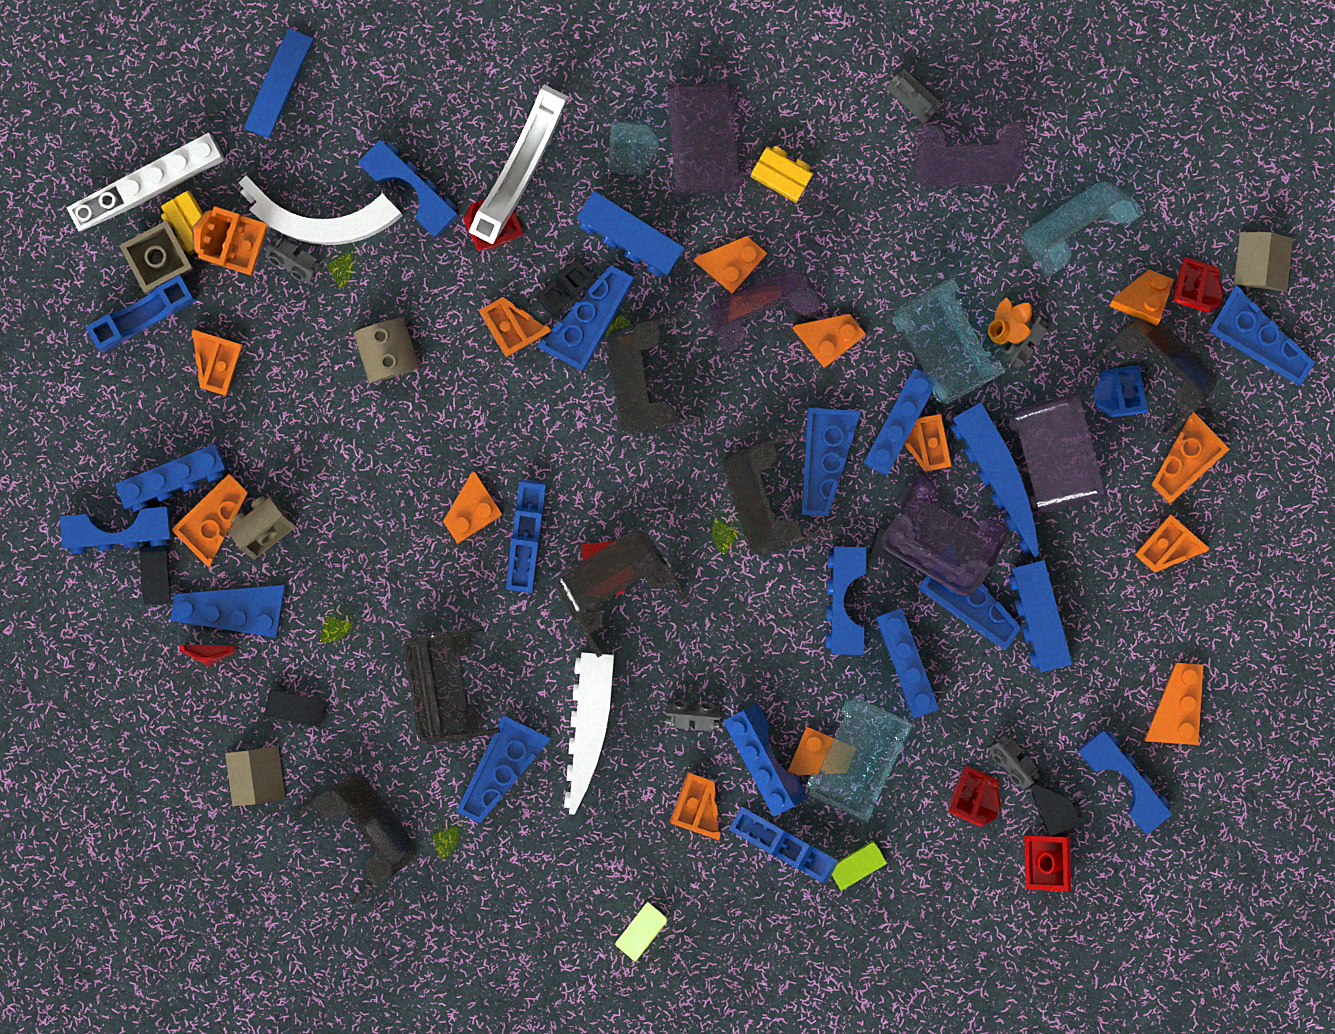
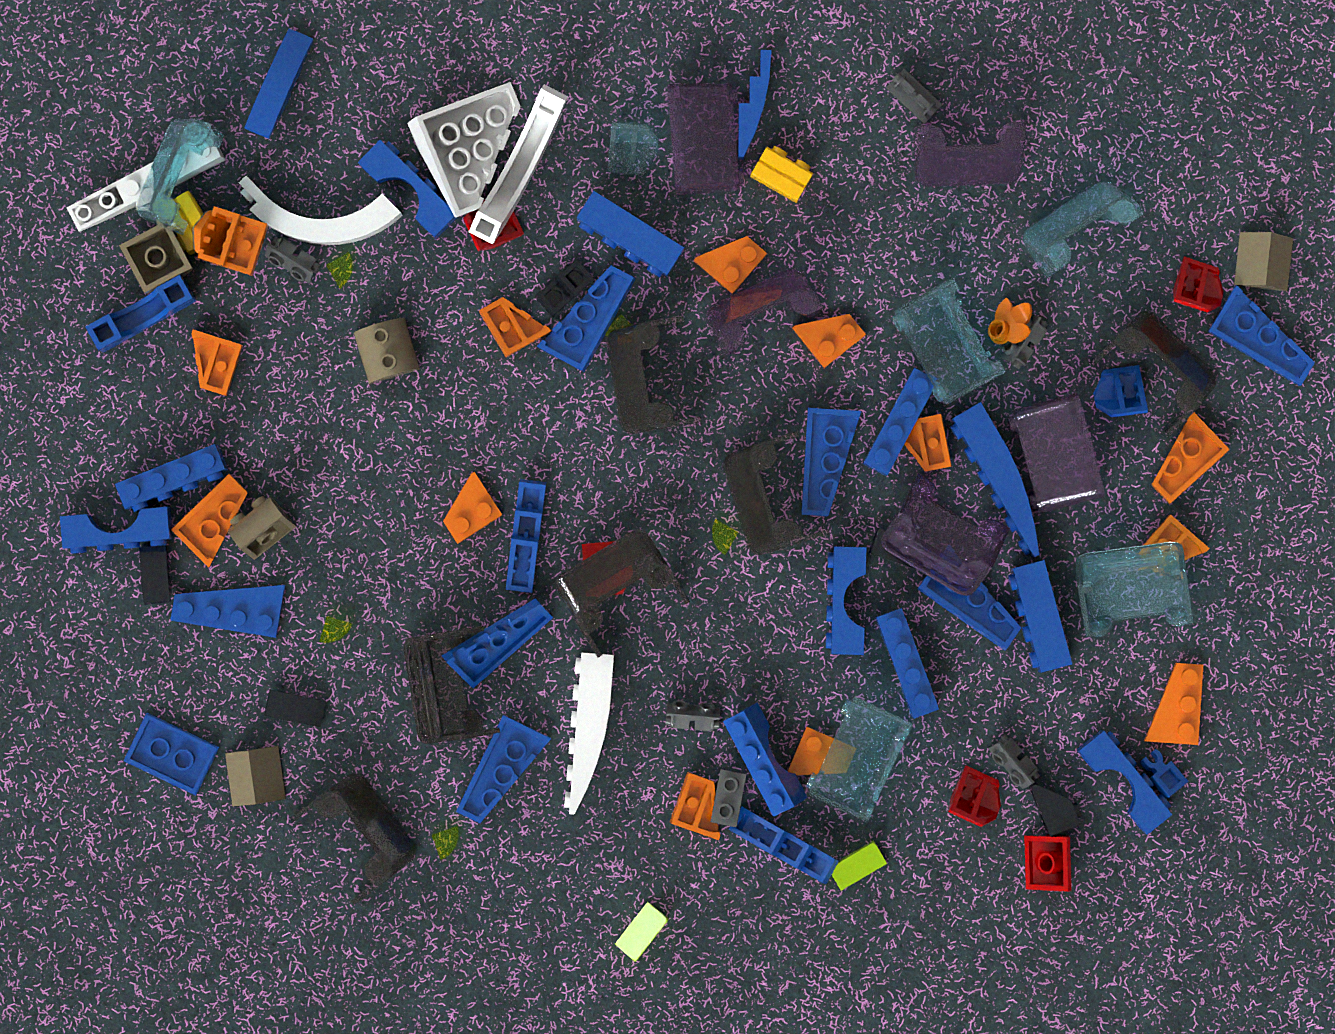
(171, 754): none -> blue tile
(180, 137): none -> clear light blue windscreen
(208, 654): red slope -> none
(463, 143): none -> white slope
(491, 647): none -> blue wing
(728, 798): none -> dark grey hinge
(750, 113): none -> blue slope
(1133, 585): none -> clear light blue windscreen
(1145, 297): orange wing -> none
(1166, 777): none -> blue plate

